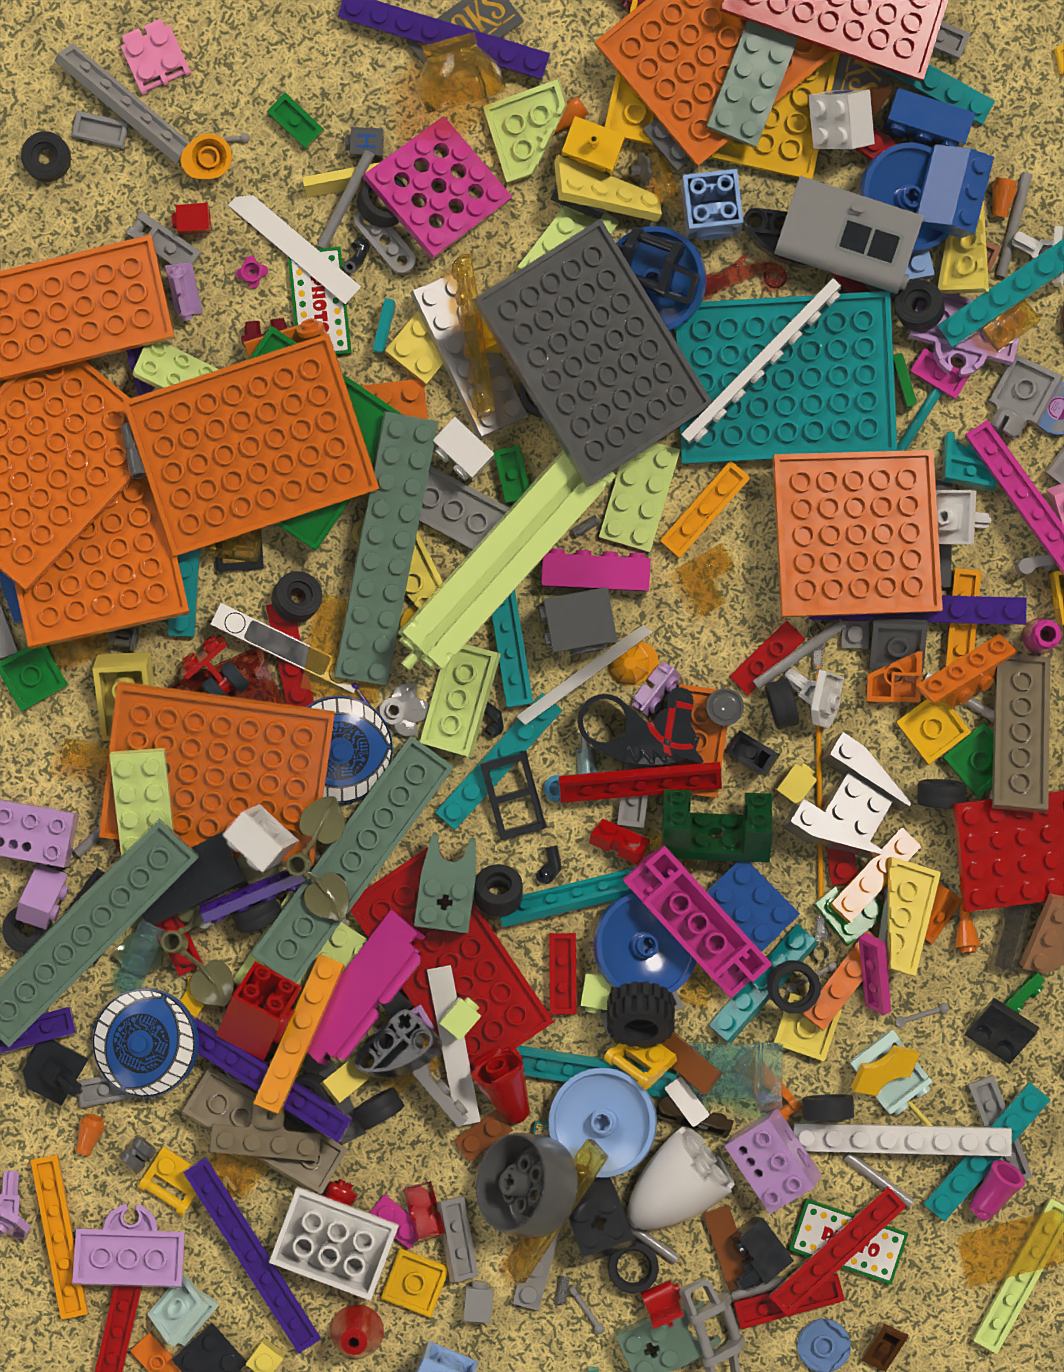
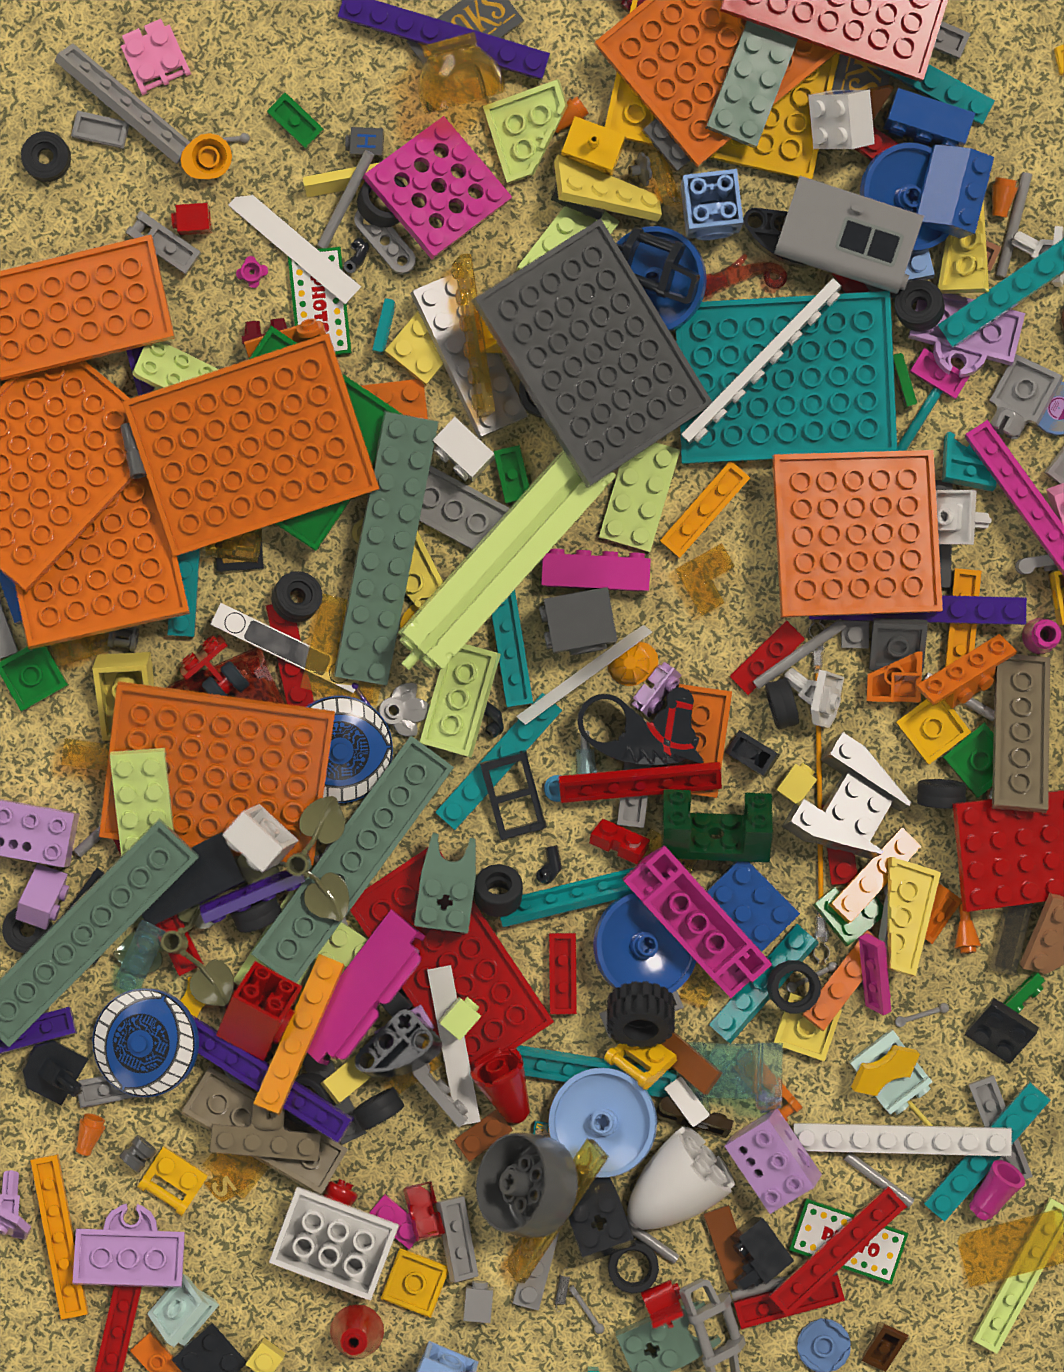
(184, 290): lavender hinge -> none
(252, 1254): dark purple plate -> none
(585, 526): light grey piece -> none
(595, 993): yellowish green brick -> none
(724, 707): dark grey wheel -> none
(828, 1107): black tyre -> none
(1011, 326): clear yellow plate -> none

